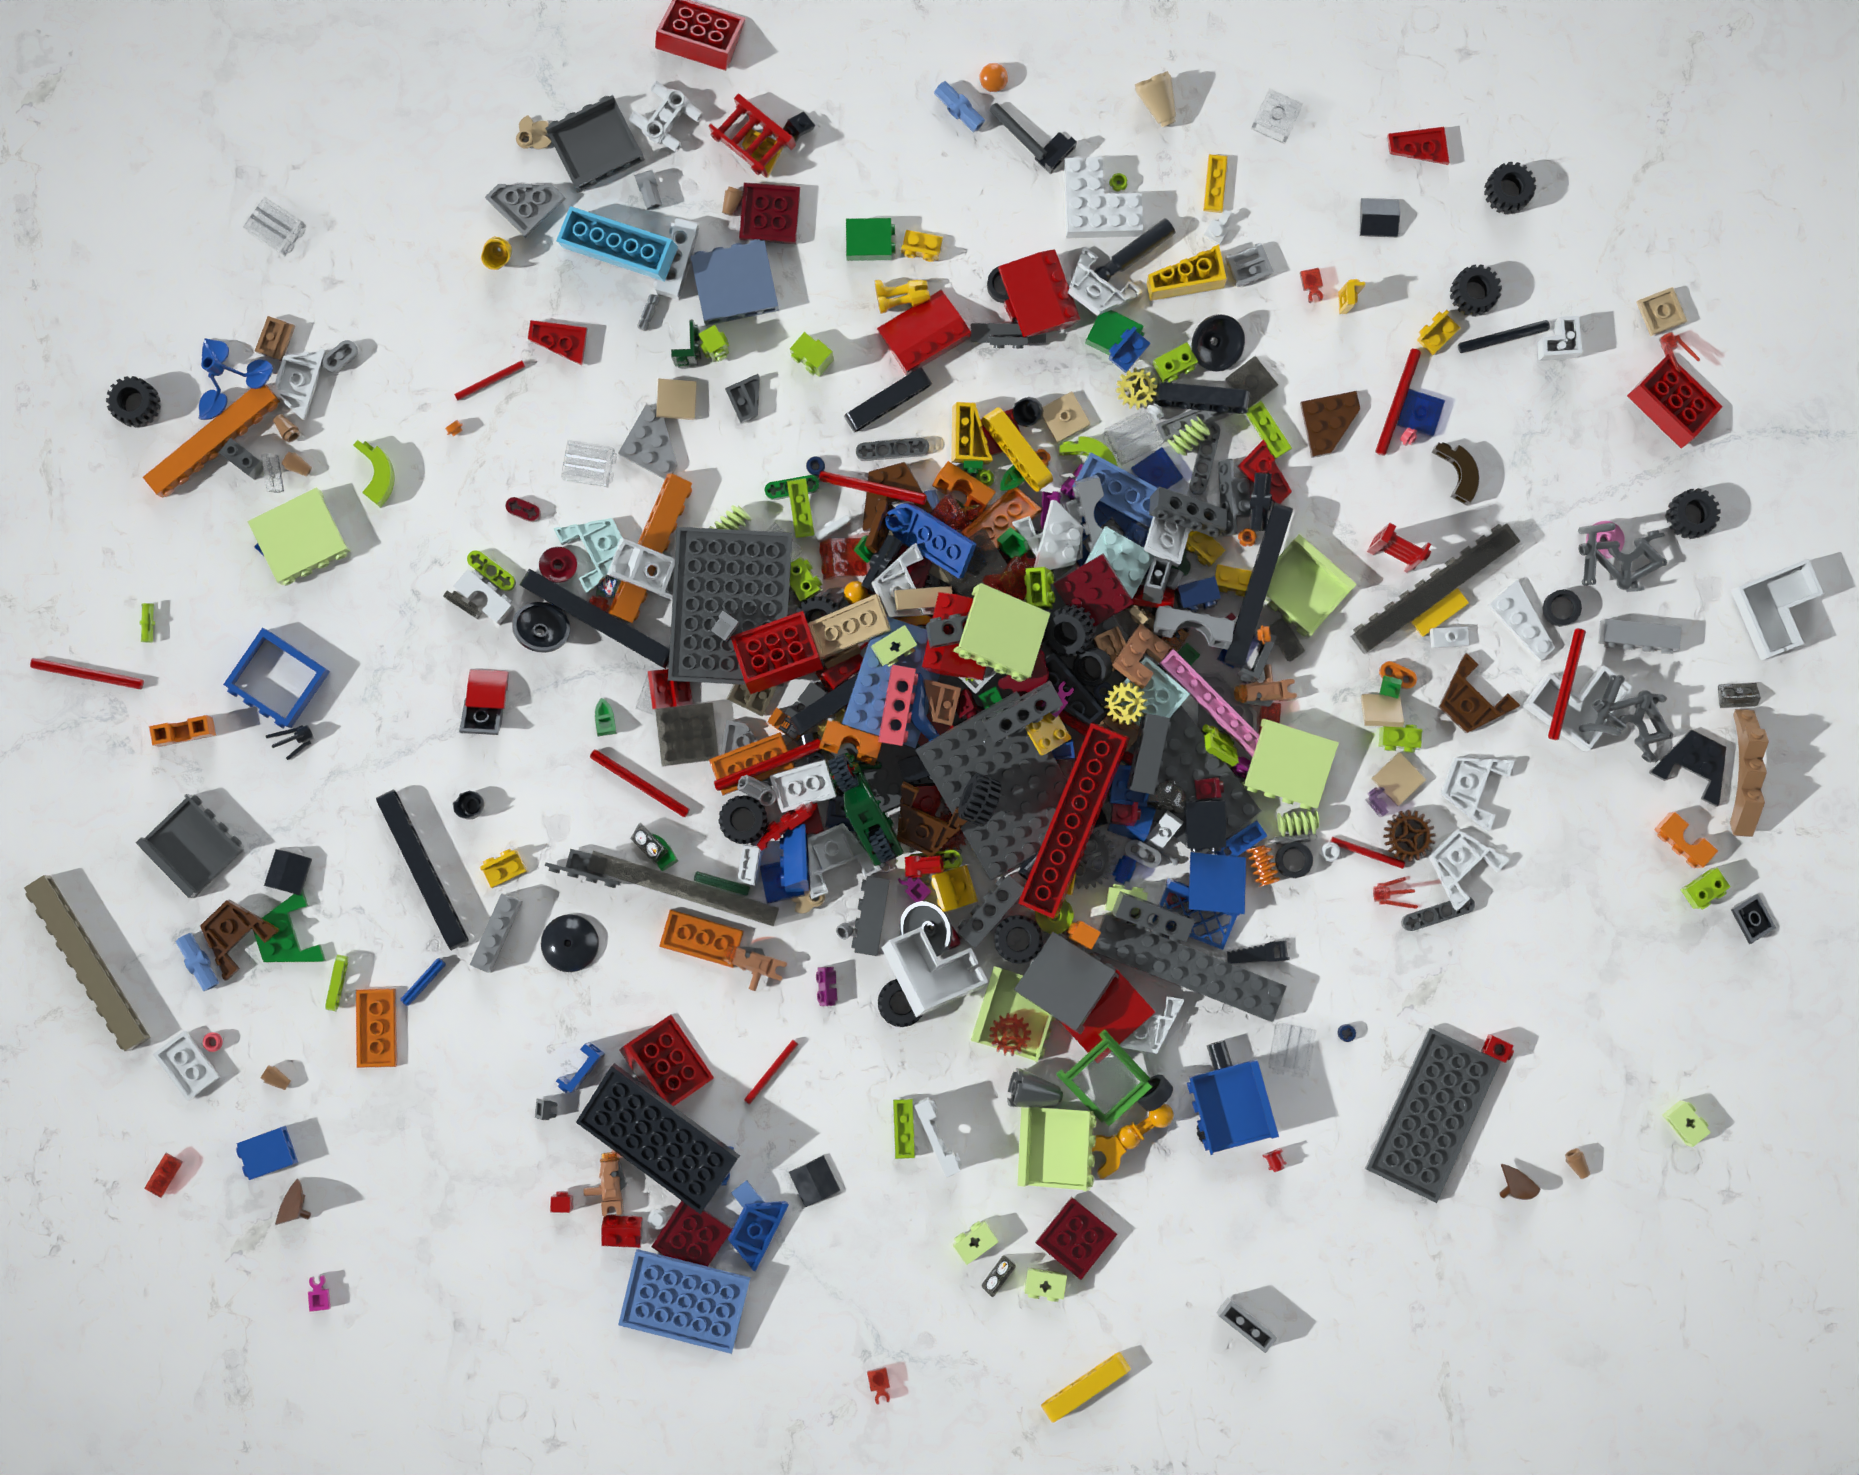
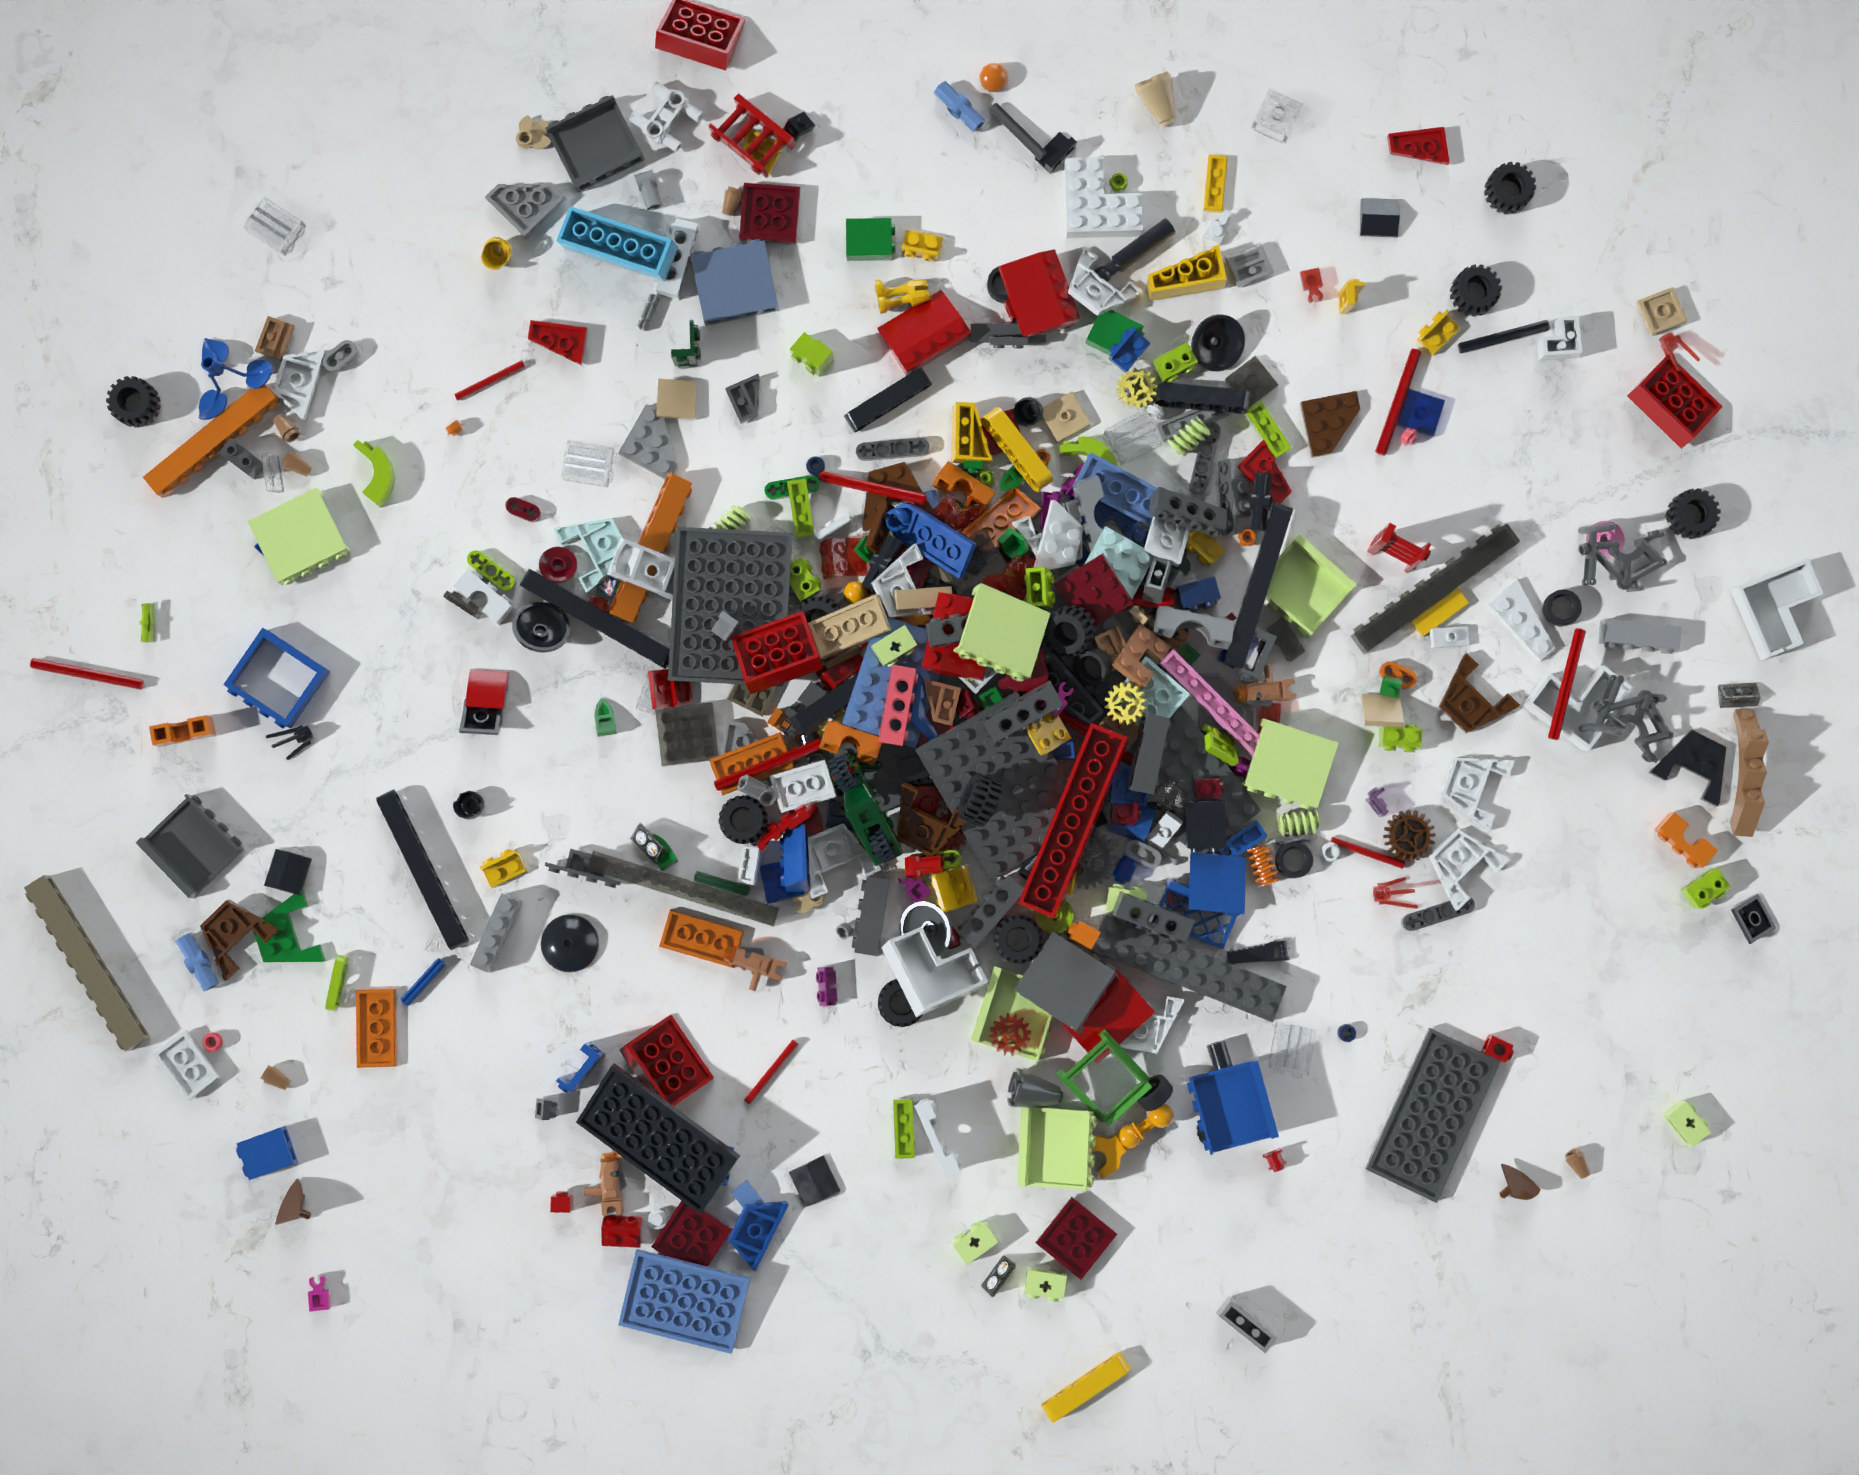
(163, 1175): clear red slope -> none
(639, 783): red axle -> none
(714, 344): lime brick -> none
(879, 1382): clear red plate -> none
(1158, 470): clear blue plate -> none
(1232, 579): yellow bracket -> none
(1264, 634): orange plate -> none
(1398, 779): tan tile -> none
(1466, 470): dark brown arch -> none

